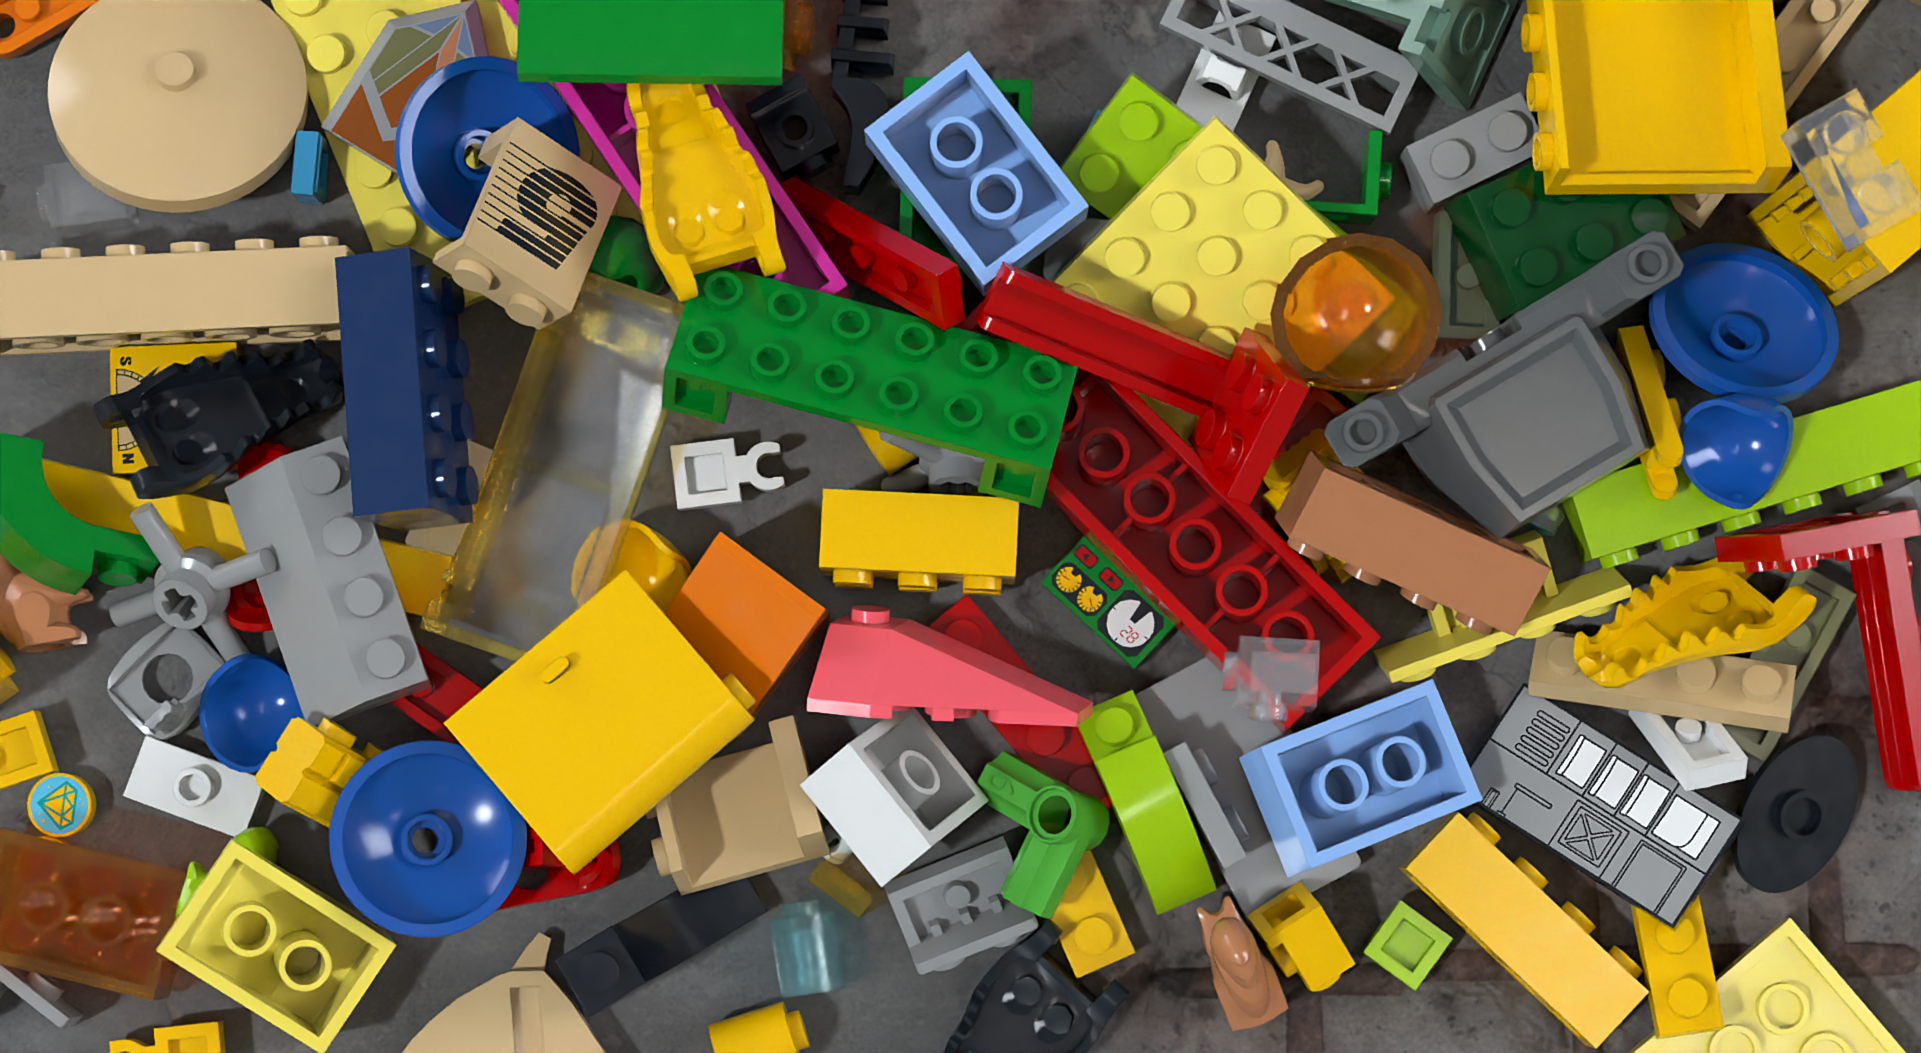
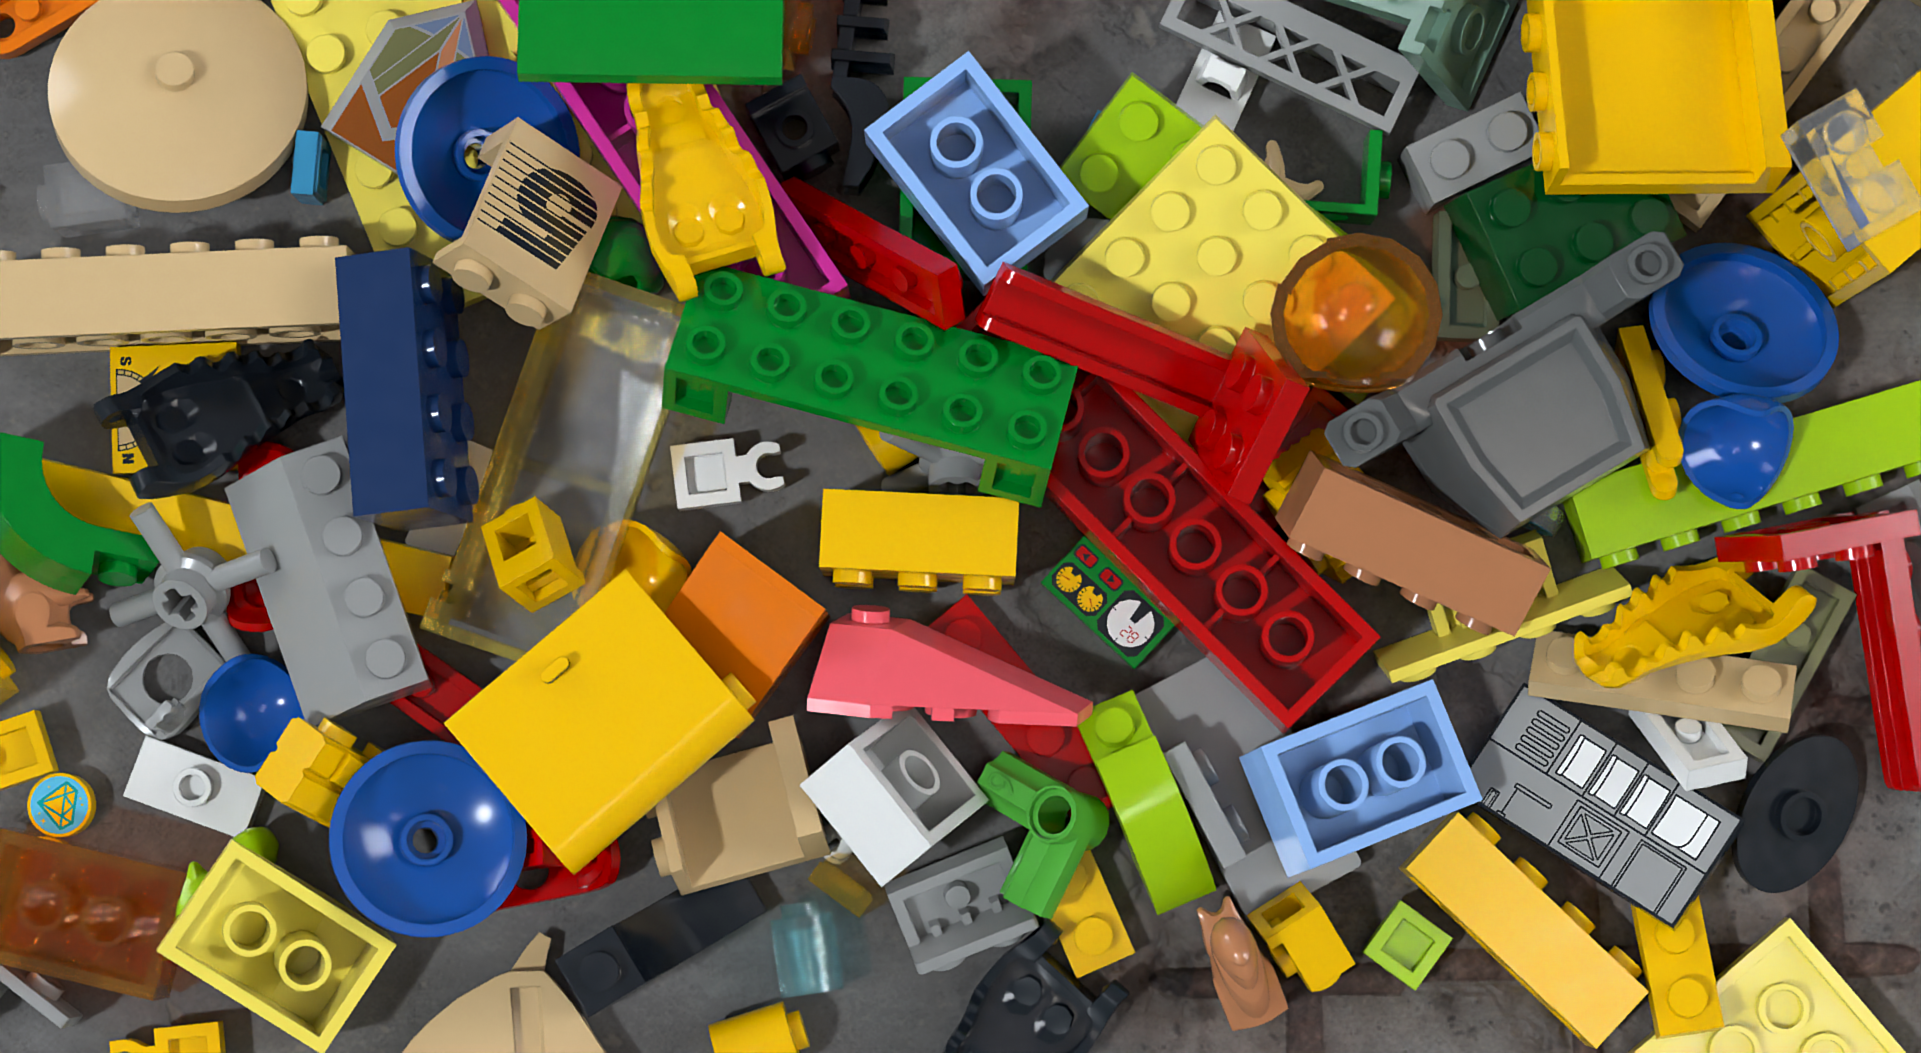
(531, 555): none -> yellow brick
(1272, 676): clear brick -> none

